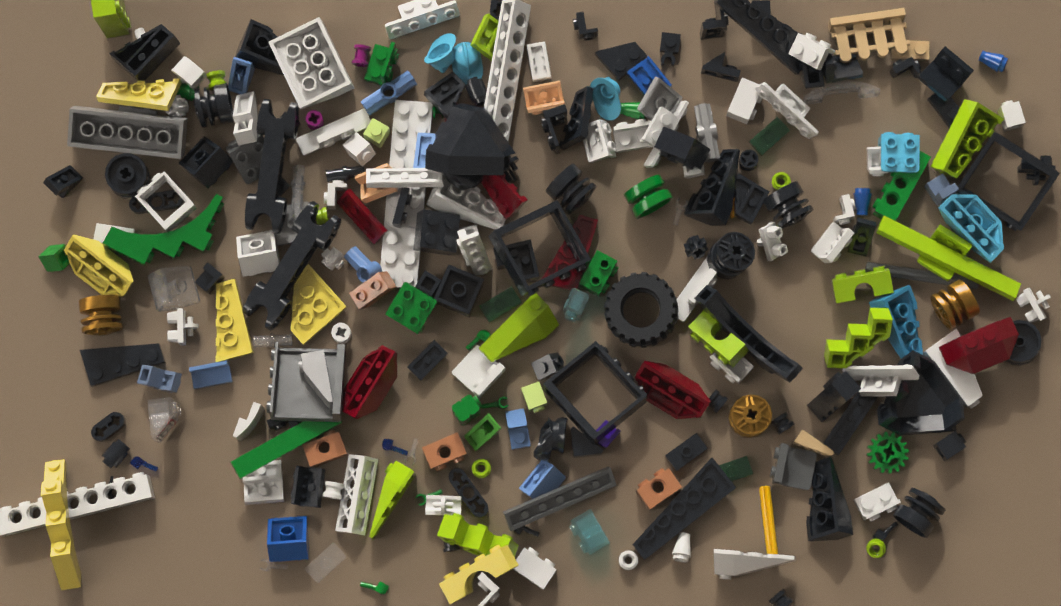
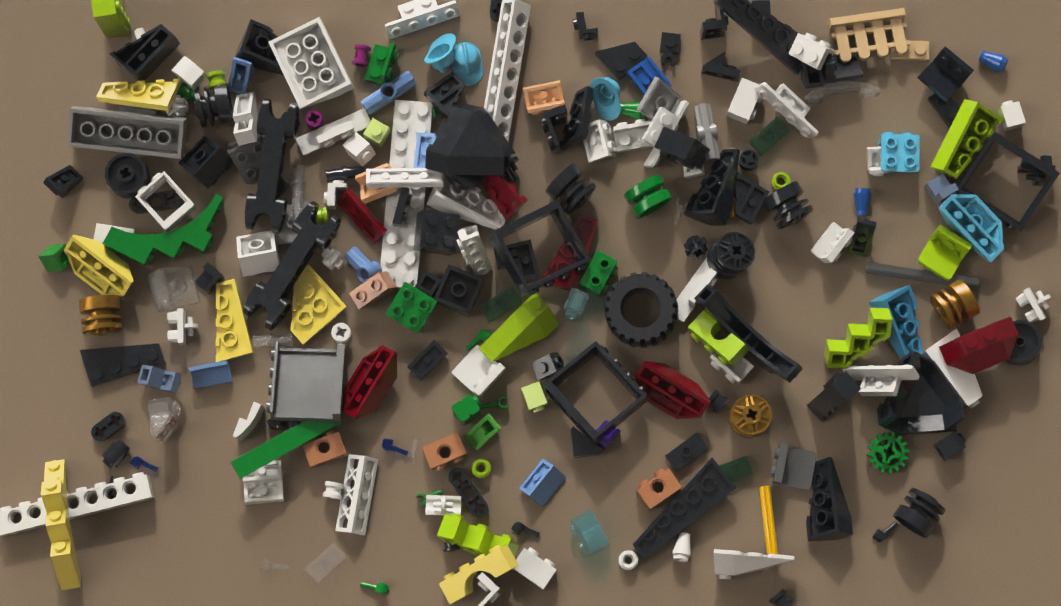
(288, 539): blue slope -> none
(308, 486): black bracket -> none
(316, 374): slope -> none
(394, 486): lime wedge -> none
(476, 90): black brick -> none
(485, 36): lime wing -> none
(517, 429): medium blue slope -> none
(538, 61): white plate -> none
(551, 439): black piece -> none
(559, 498): dark grey plate -> none
(771, 241): white hips -> none
(782, 423): black wheel -> none
(810, 443): tan slope -> none
(845, 285): lime arch -> none
(847, 207): white bracket -> none
(849, 422): black plate -> none
(876, 553): lime plate -> none
(877, 501): white bracket -> none
(890, 189): green brick -> none
(902, 66): black bracket -> none
(948, 258): lime tile -> none

